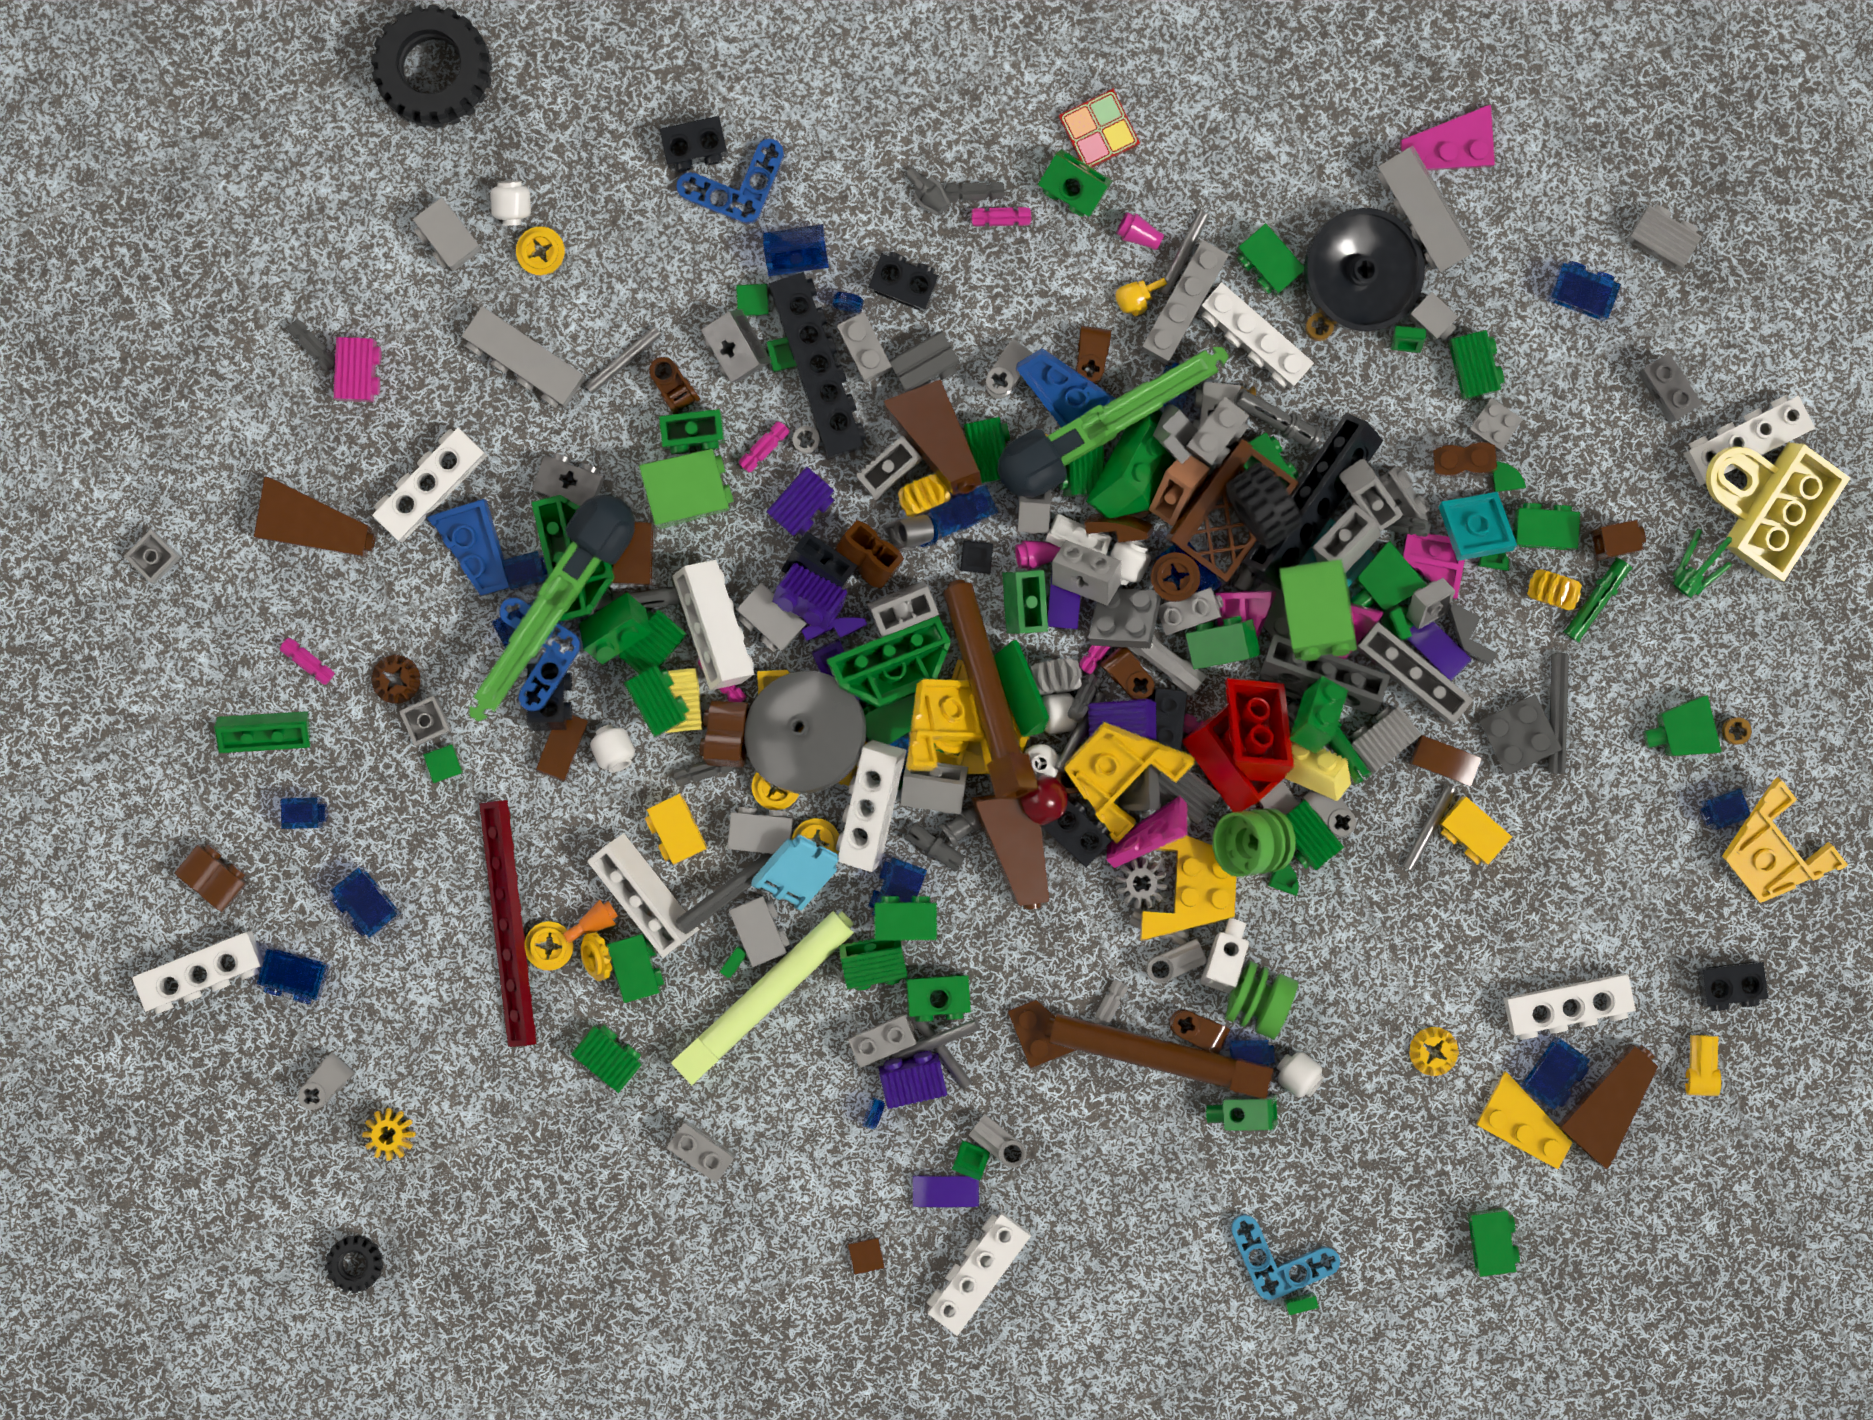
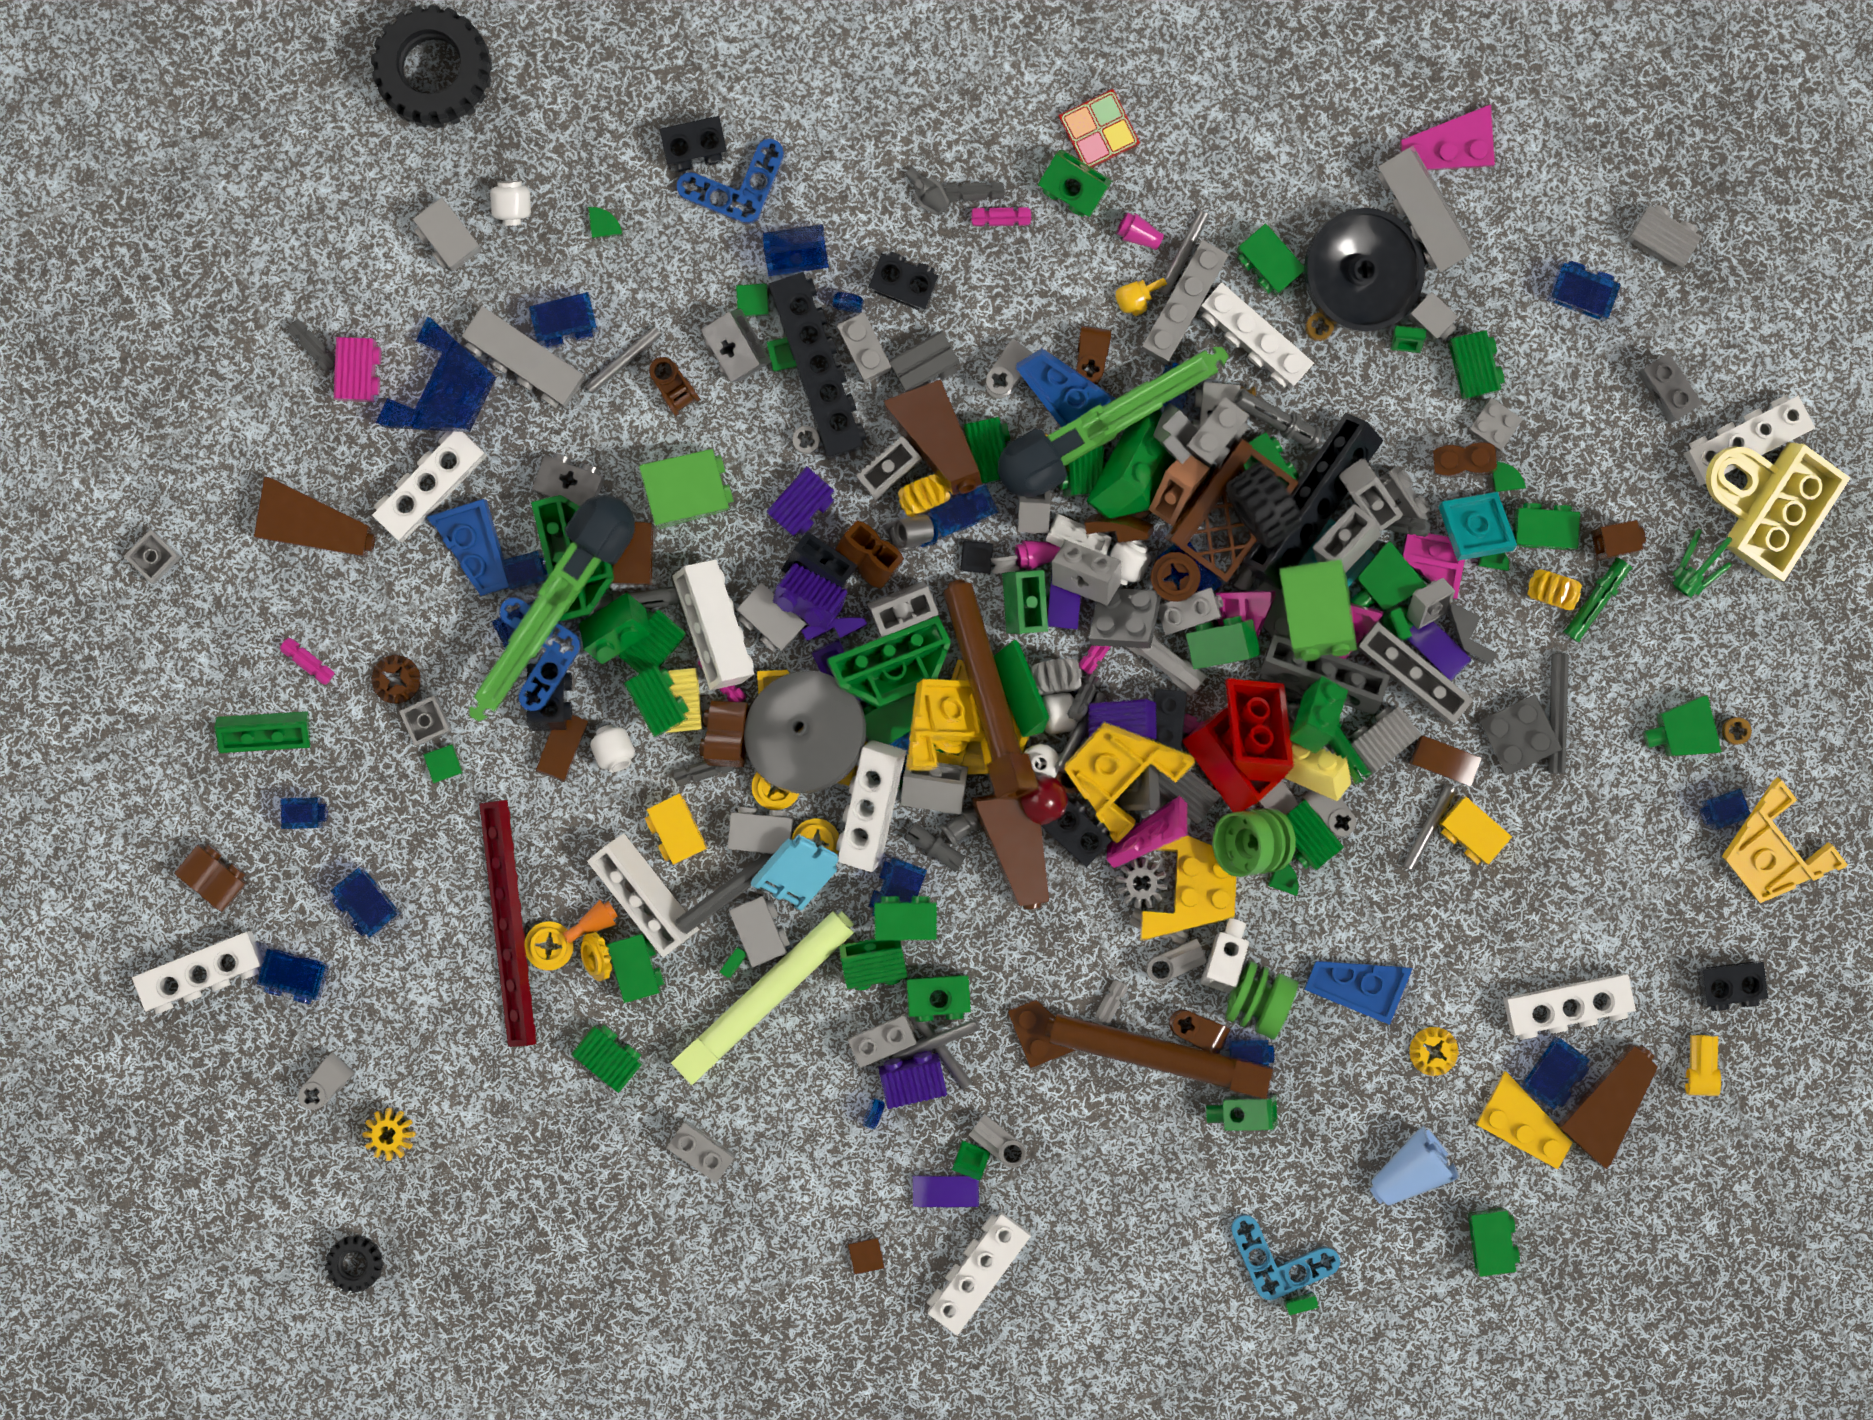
(452, 393): none -> clear blue wing
(526, 247): yellow gear -> none
(564, 320): none -> clear blue brick
(603, 223): none -> green tile
(692, 430): green brick -> none
(763, 446): dark pink axle -> none
(1005, 564): none -> light grey bush
(1126, 670): reddish brown piece -> none
(1300, 1074): white head -> none
(1361, 987): none -> blue wing
(1414, 1169): none -> light blue cone

